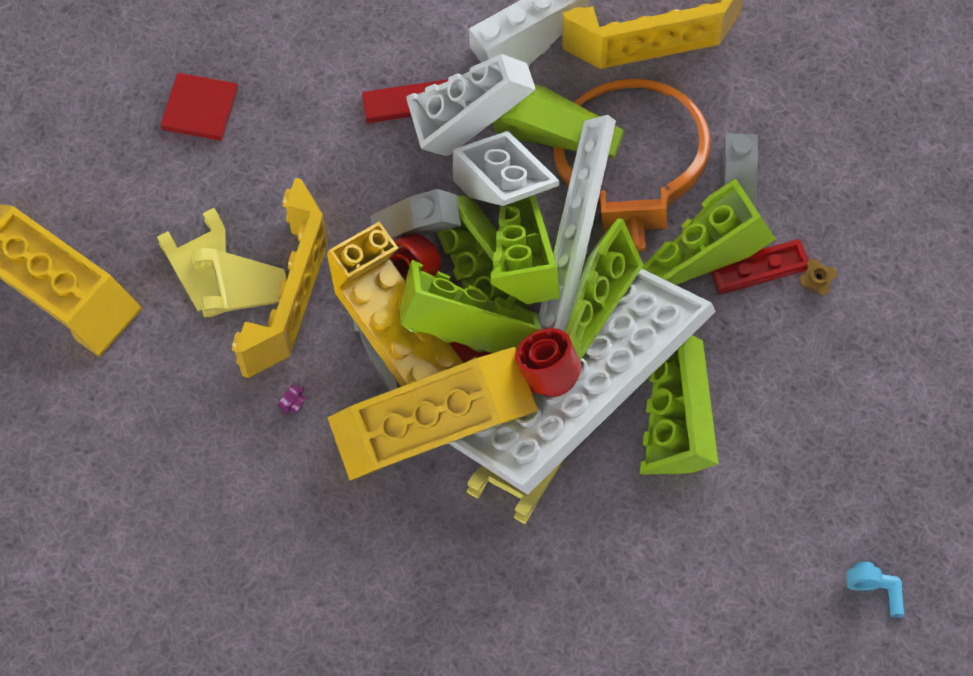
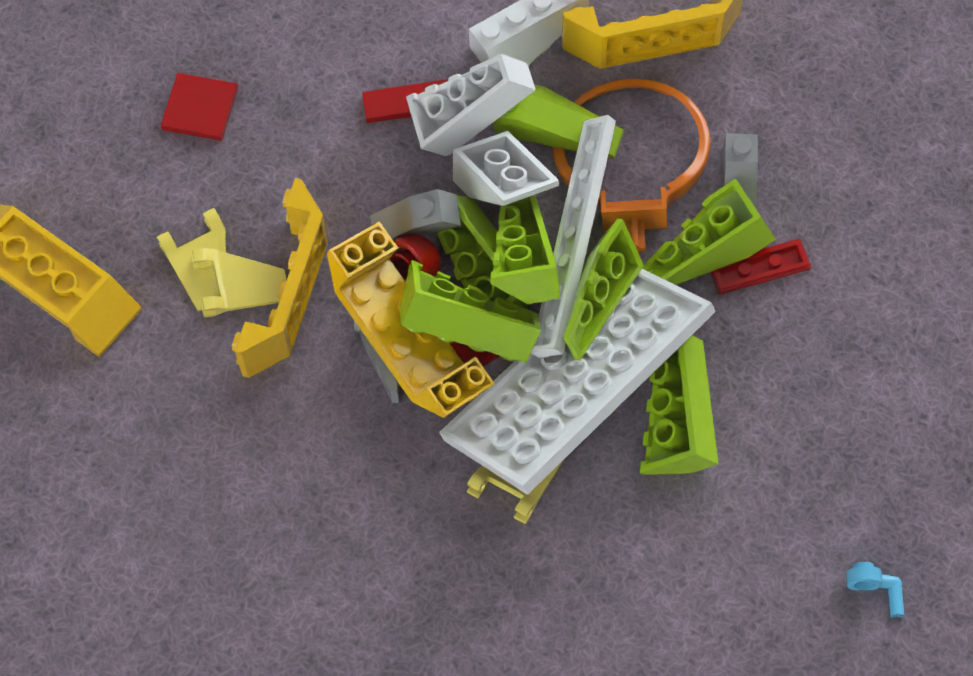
(292, 399): magenta plate -> none
(431, 413): yellow slope -> none
(548, 362): red piece -> none
(809, 279): pearl gold plate -> none

